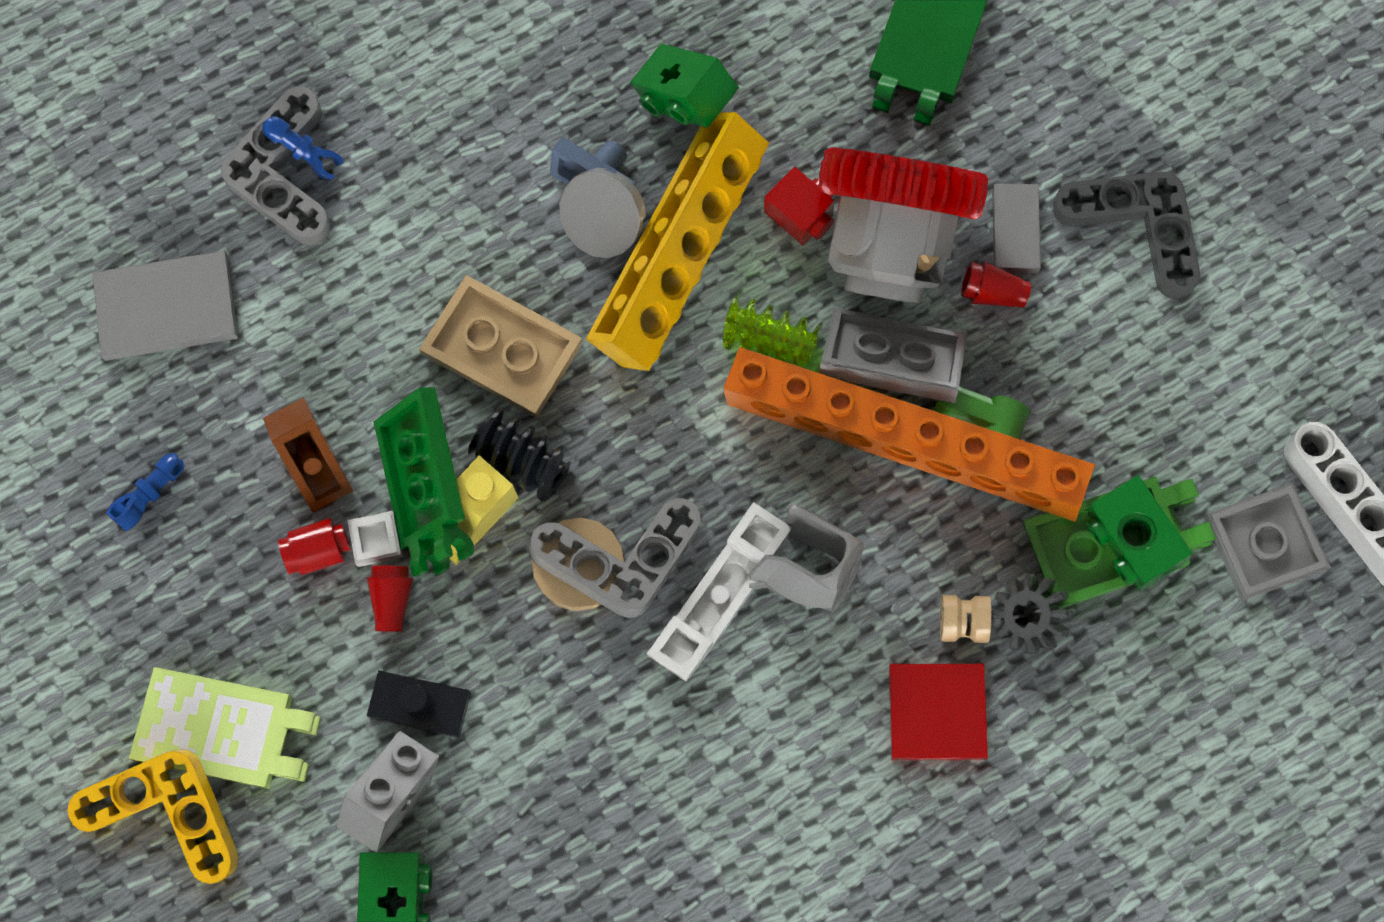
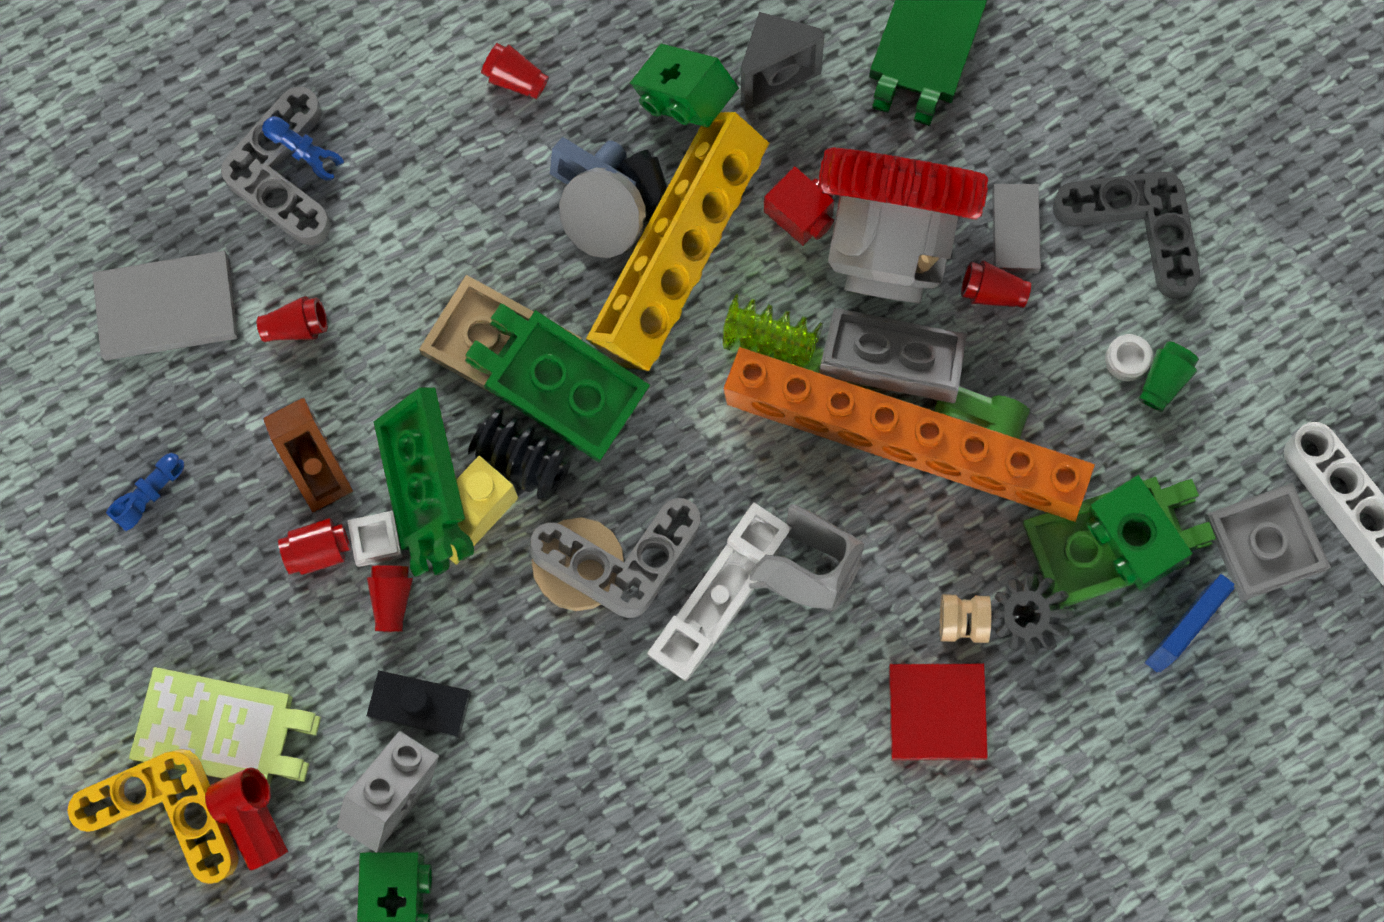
(242, 805): none -> red piece
(294, 321): none -> red cone
(513, 71): none -> red cone
(558, 381): none -> green tile
(648, 177): none -> black cone
(779, 58): none -> dark grey slope
(1129, 357): none -> white tile
(1168, 375): none -> green cone
(1190, 623): none -> blue tile

